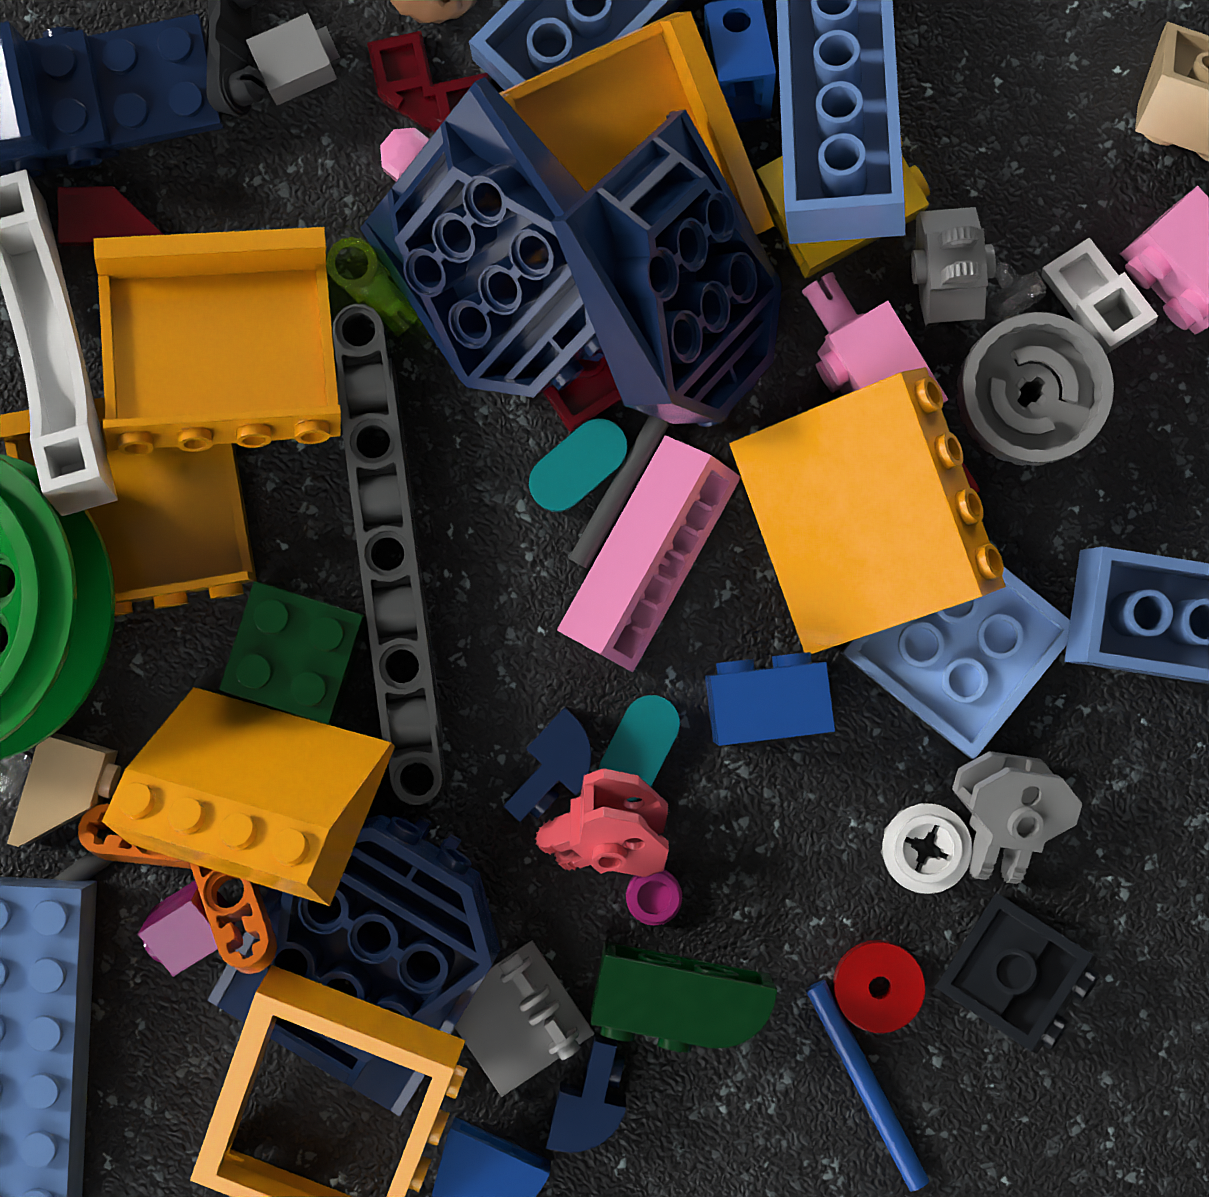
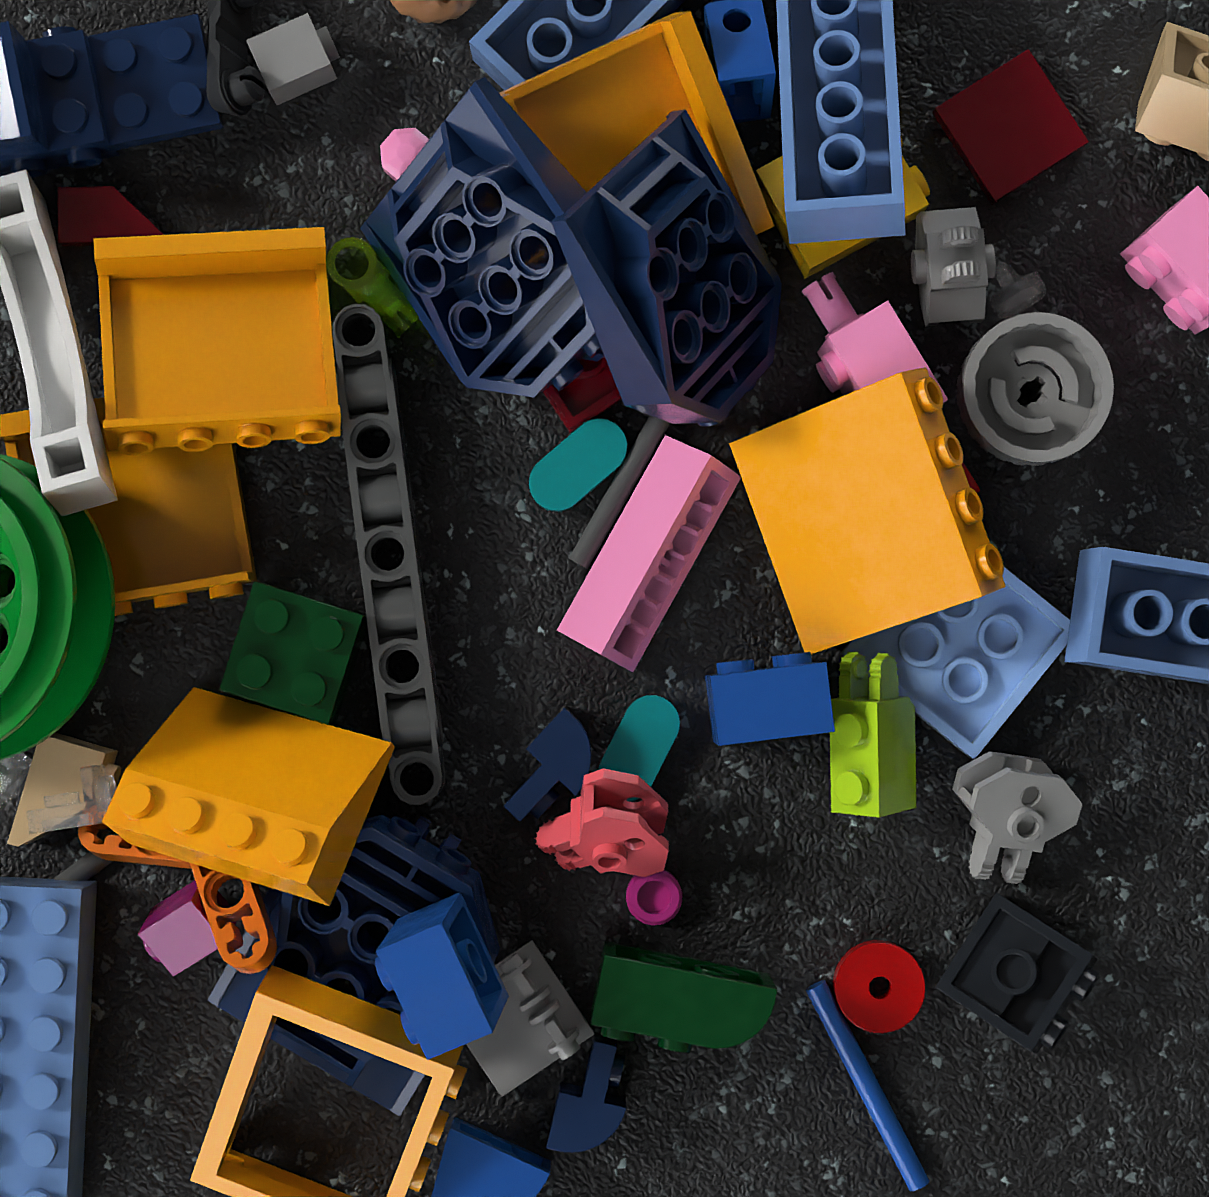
(65, 809): none -> clear bracket
(407, 83): dark red tile -> none
(441, 976): none -> blue brick
(872, 740): none -> lime hinge
(950, 836): white gear -> none
(1010, 126): none -> dark red tile
(1098, 296): white brick -> none

